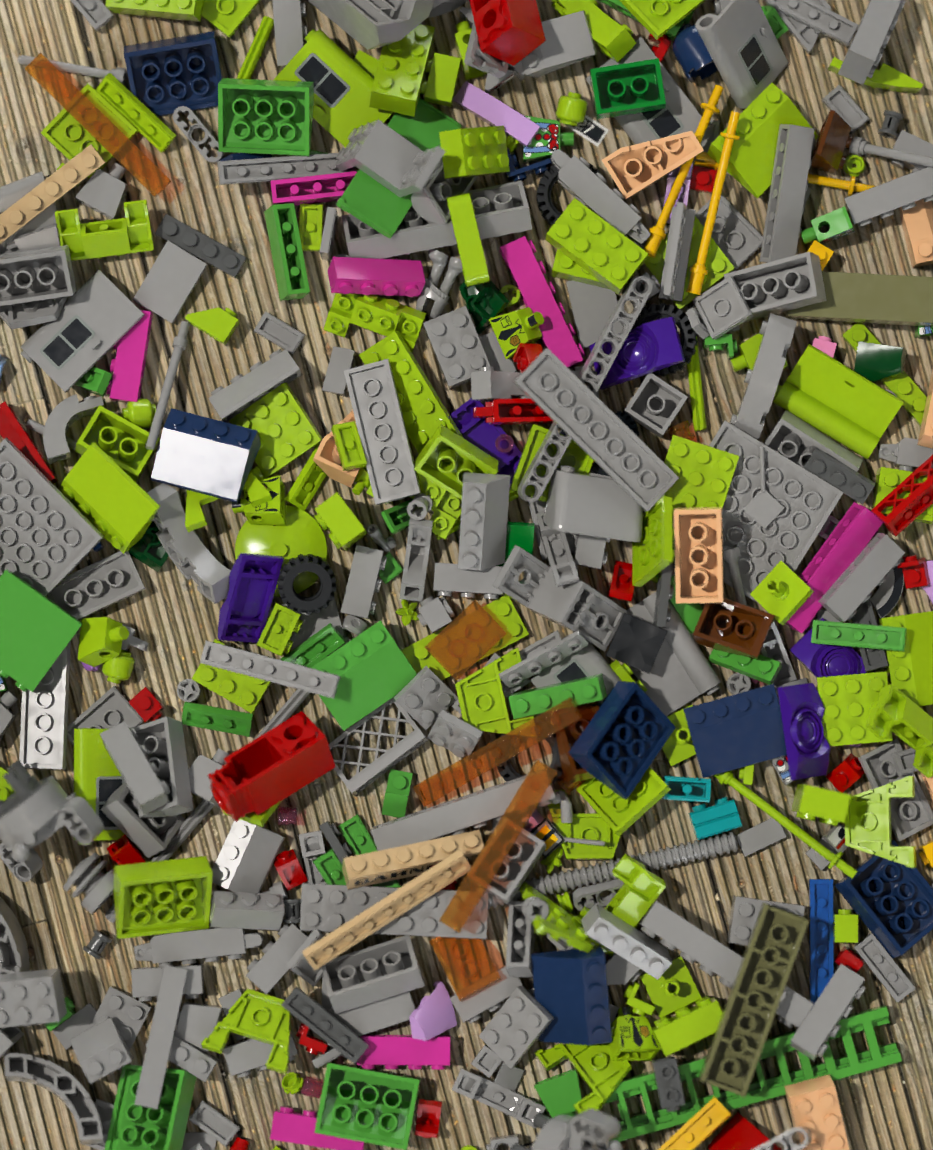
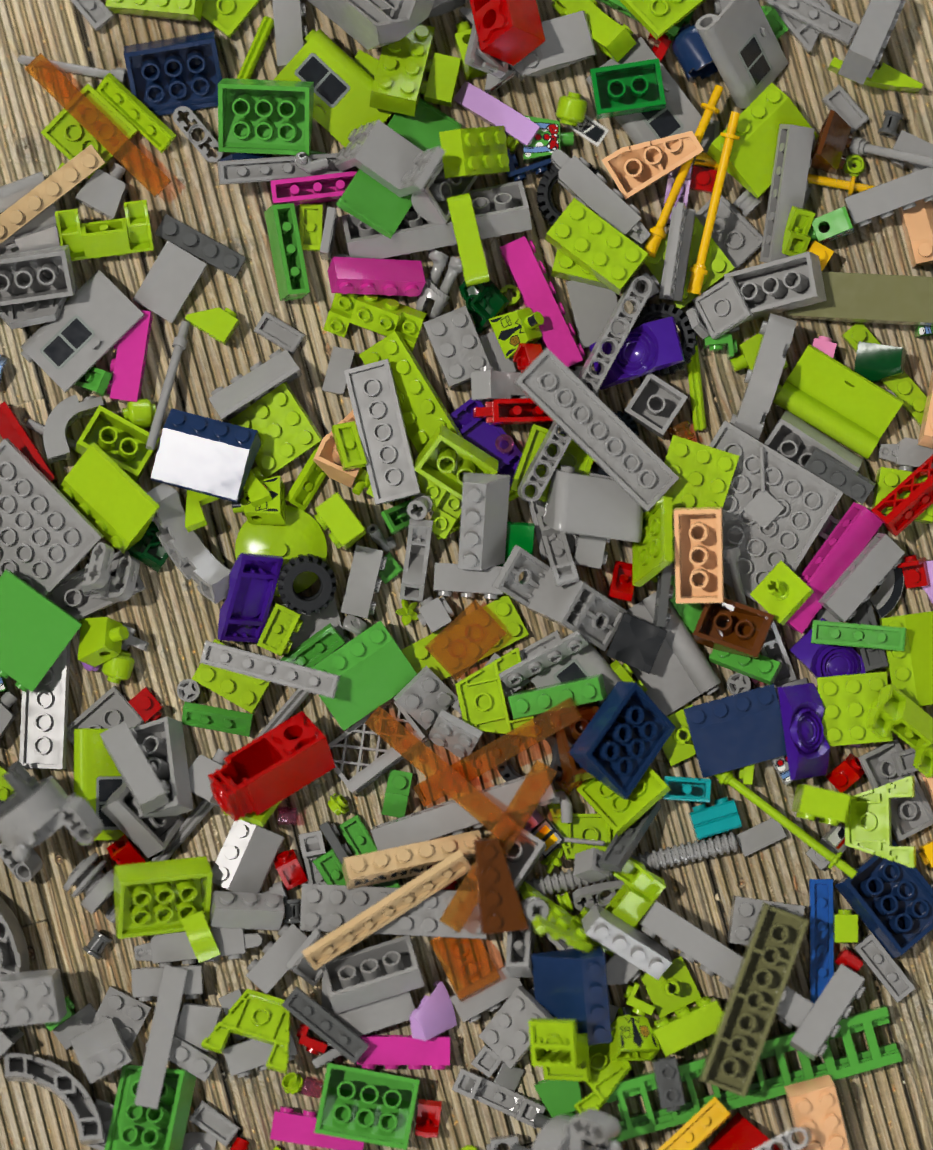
(97, 578): none -> light grey piece
(200, 936): none -> lime slope
(309, 165): none -> light grey arm
(338, 804): none -> lime plate
(441, 774): none -> clear orange tile
(497, 895): none -> reddish brown wing
(559, 1049): none -> lime bracket
(587, 866): none -> light grey brick
(623, 846): none -> dark grey plate
(747, 203): none -> light grey wheel
(796, 231): none -> lime slope

